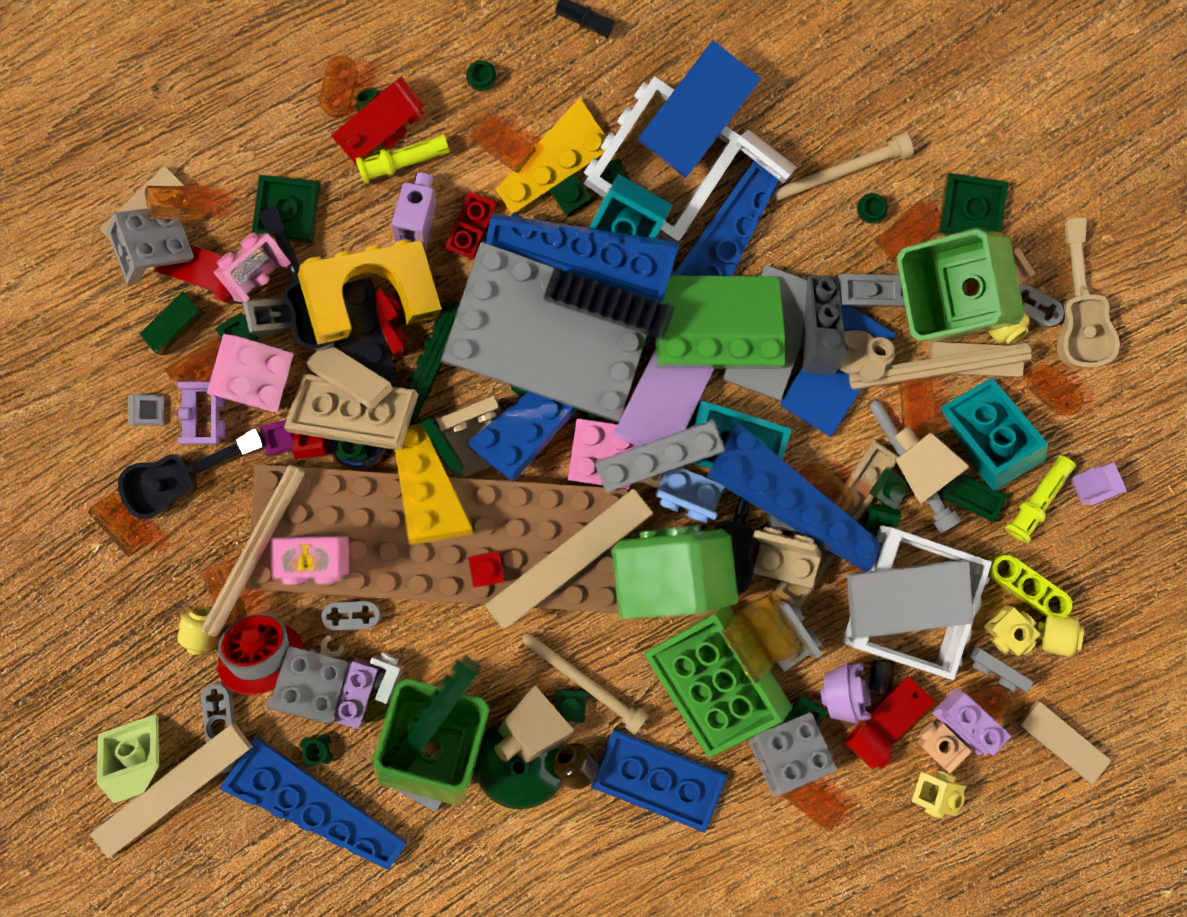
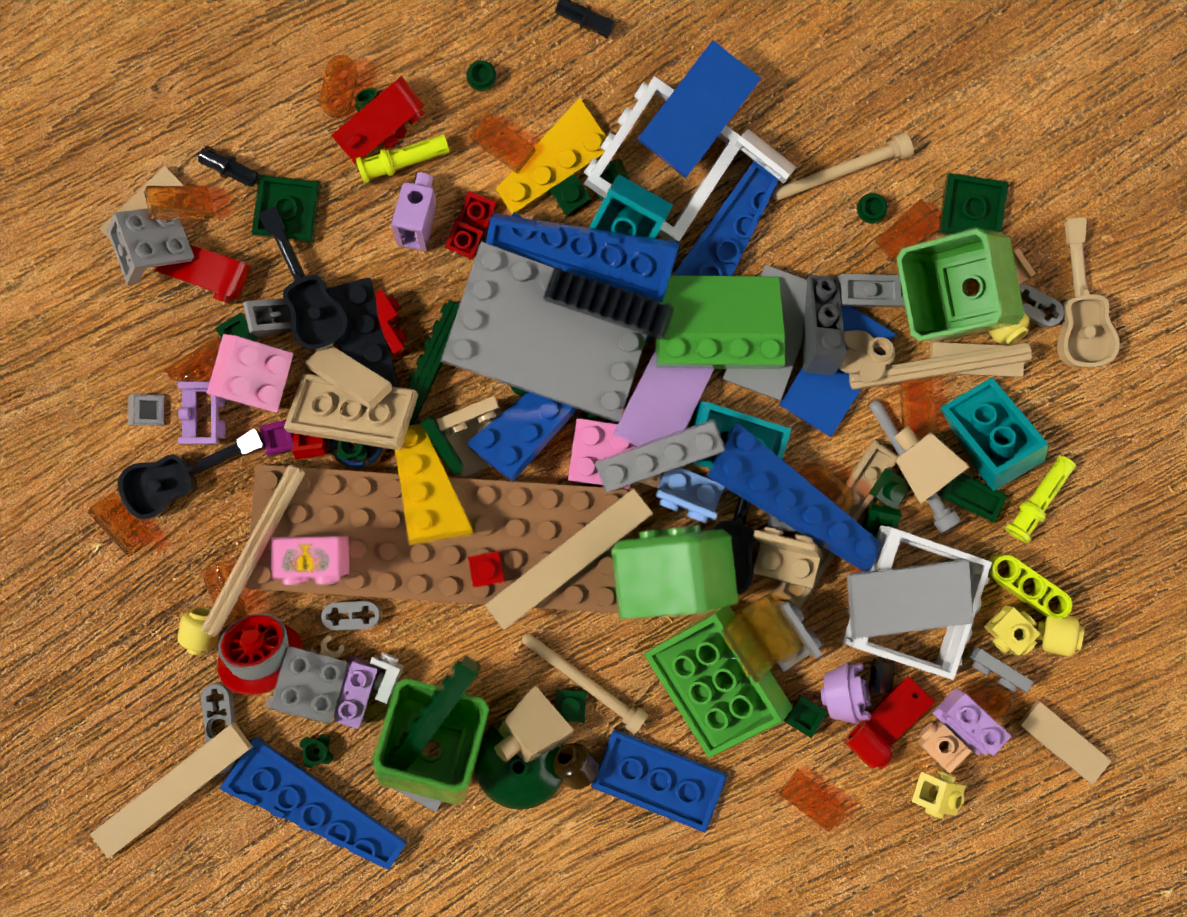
(128, 758): yellowish green slope -> none
(171, 323): dark green slope -> none
(227, 166): none -> black axle
(250, 265): bright pink window -> none
(400, 264): yellow arch -> none
(792, 754): light grey bracket -> none
(1054, 389): clear orange plate -> none
(1098, 483): lavender panel -> none

